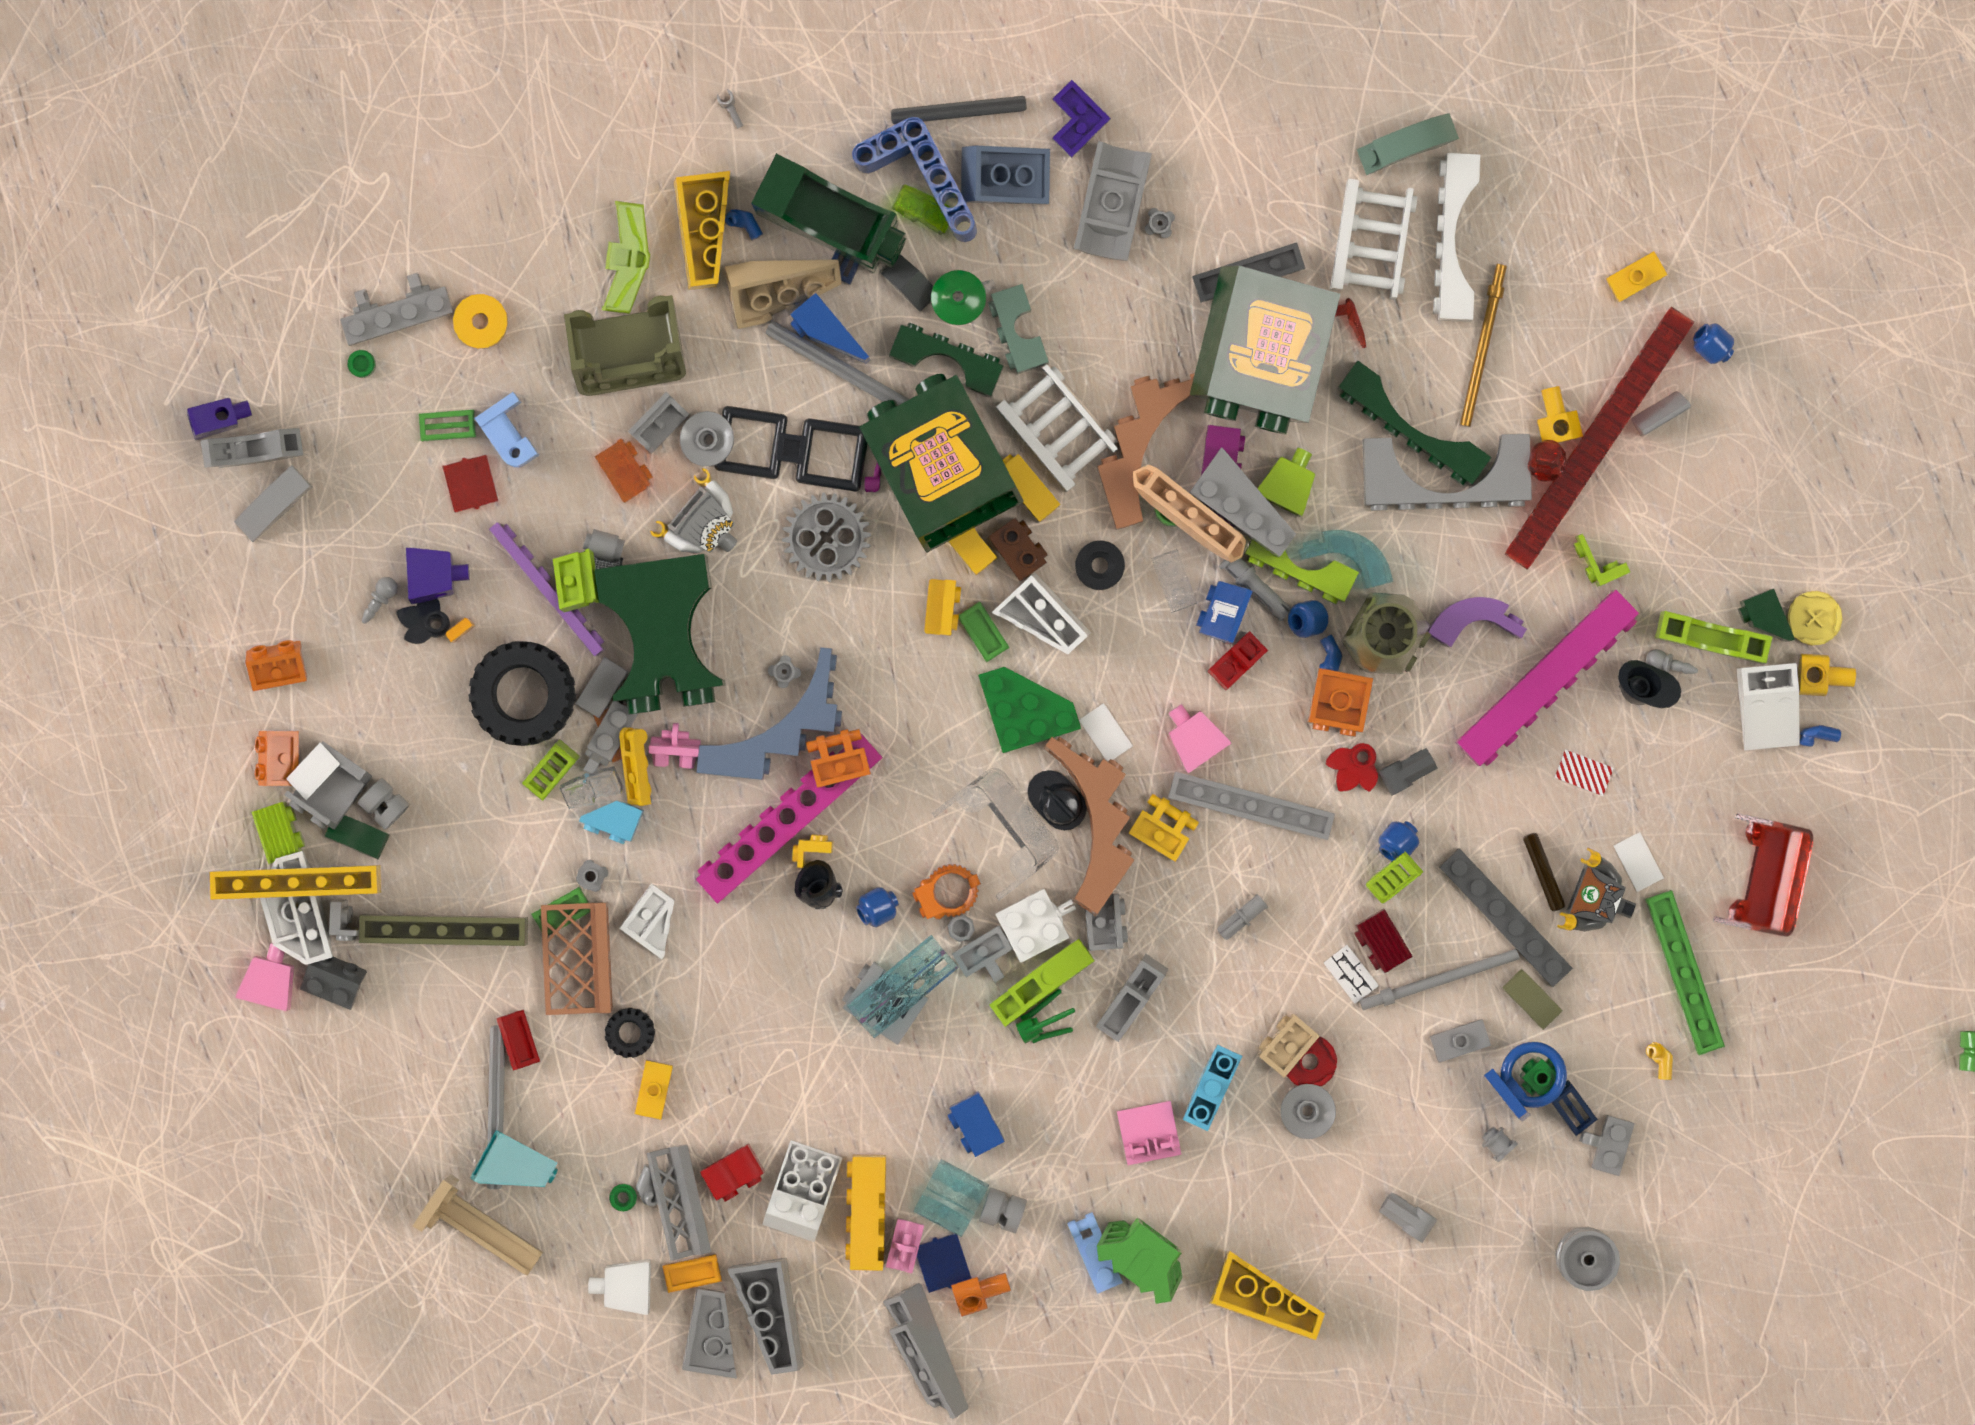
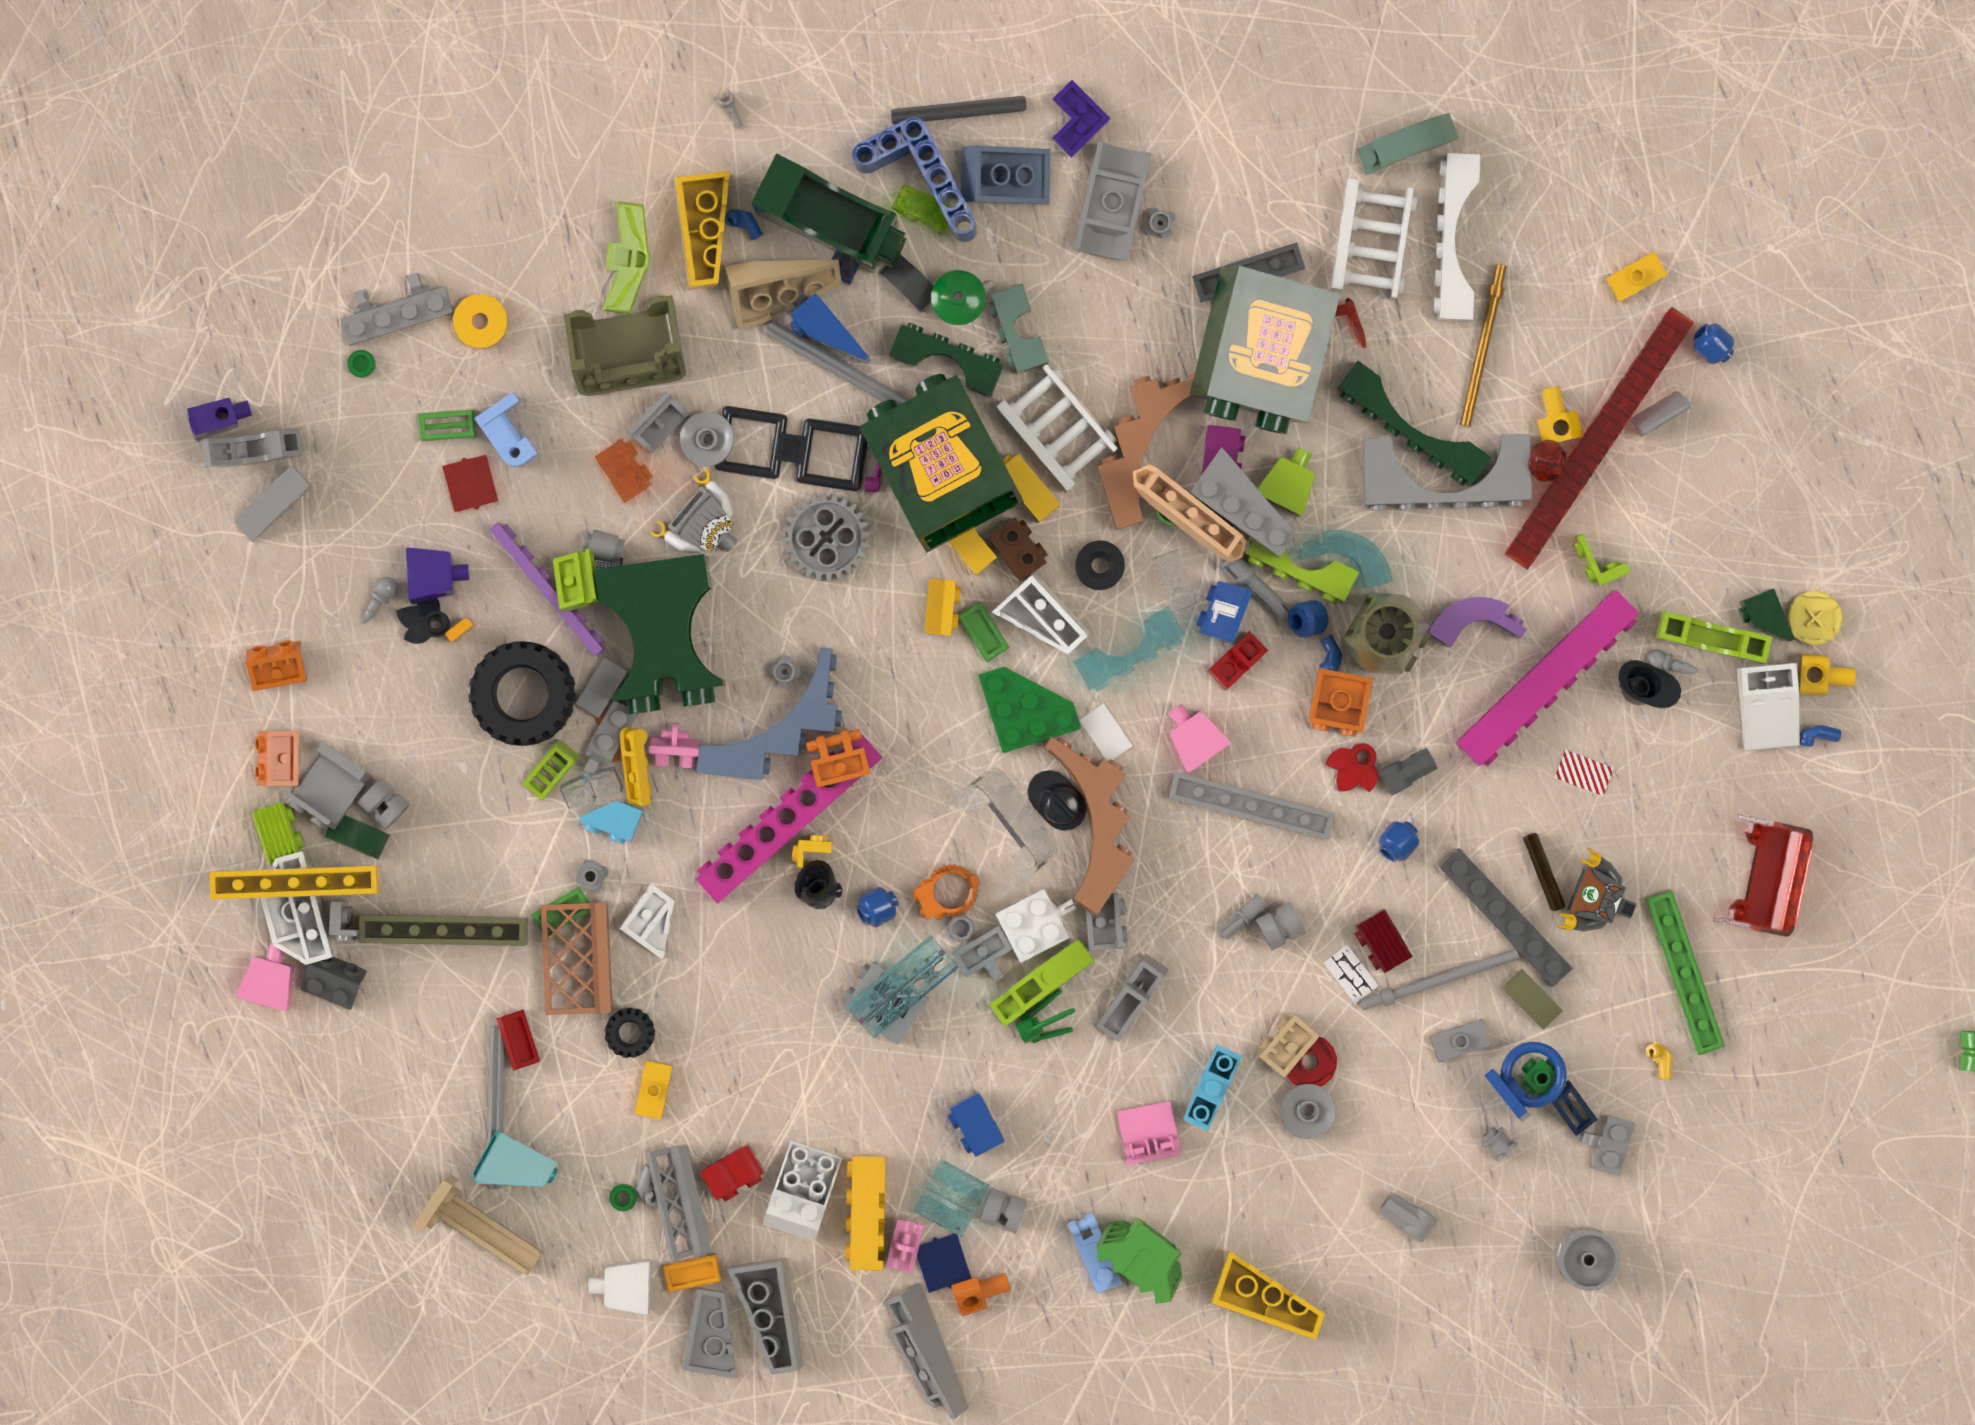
(313, 771): white sticker -> none
(1159, 632): none -> clear light blue arch
(1159, 835): yellow plate -> none
(1280, 926): none -> light grey wheel
(1393, 878): lime slope -> none
(1638, 862): white sticker -> none

